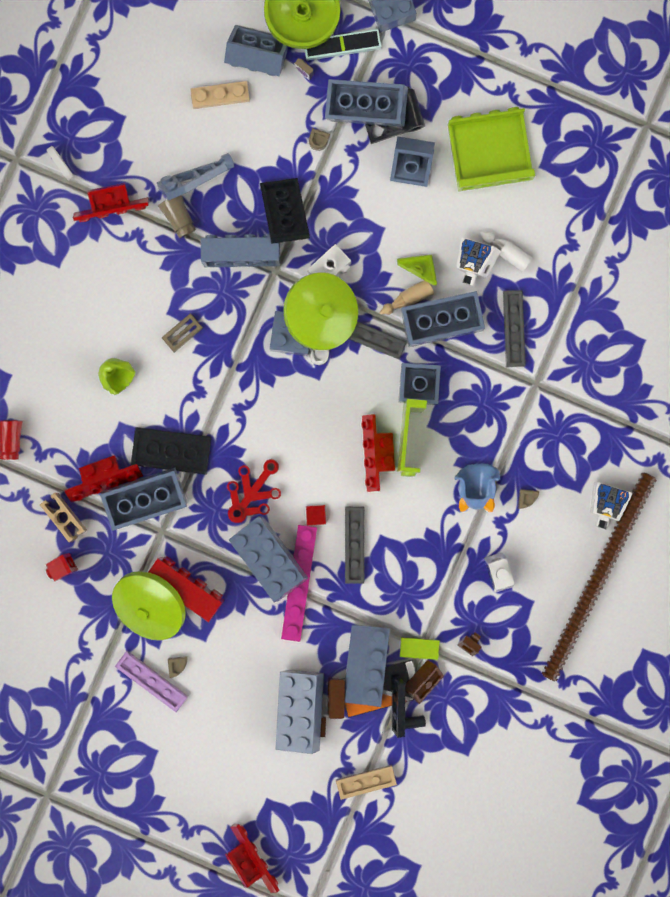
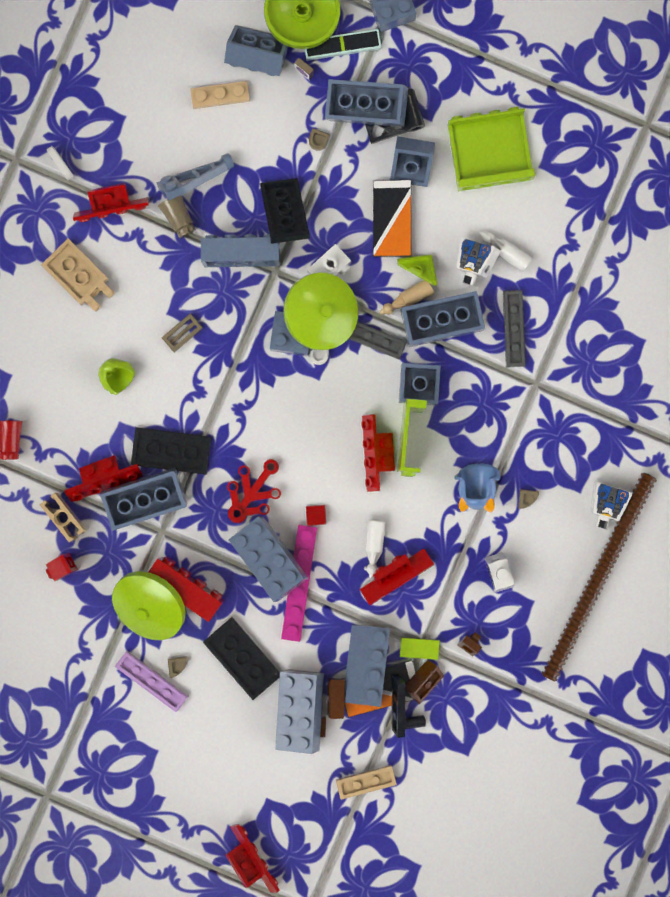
(77, 274): none -> tan tile
(242, 658): none -> black tile
(354, 545): dark grey tile -> none
(374, 545): none -> white wheel
(392, 218): none -> tile
(395, 575): none -> red bracket

